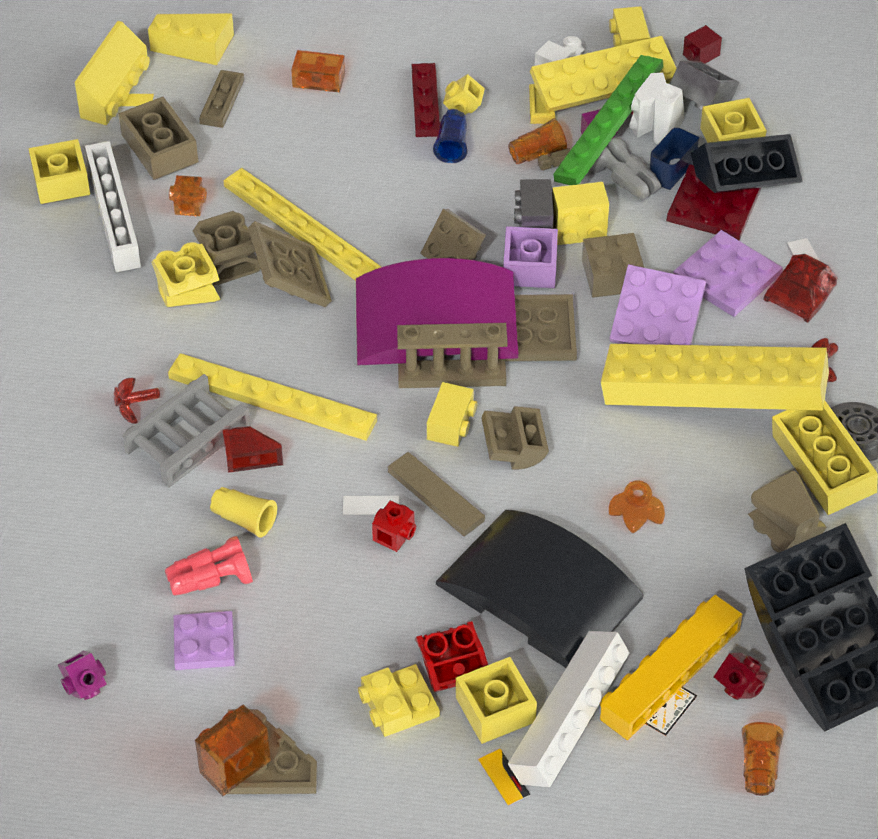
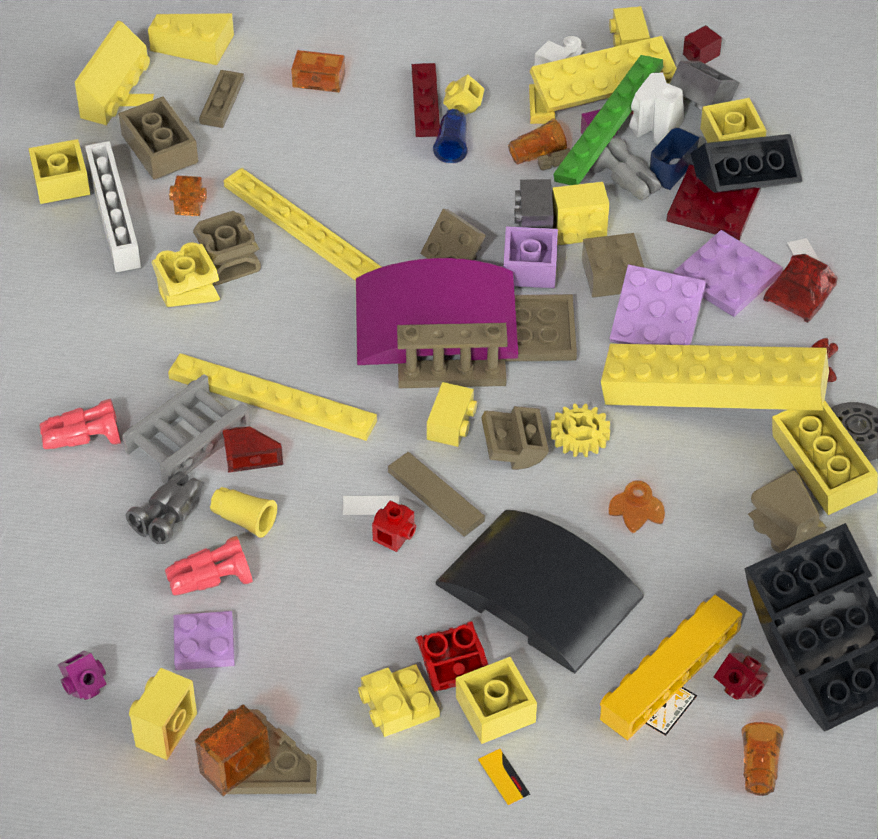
(73, 430): none -> coral piece
(124, 397): clear red plant -> none
(163, 713): none -> light yellow brick
(173, 501): none -> flat silver piece
(289, 264): dark tan plate -> none
(568, 709): white brick -> none
(580, 430): none -> light yellow gear

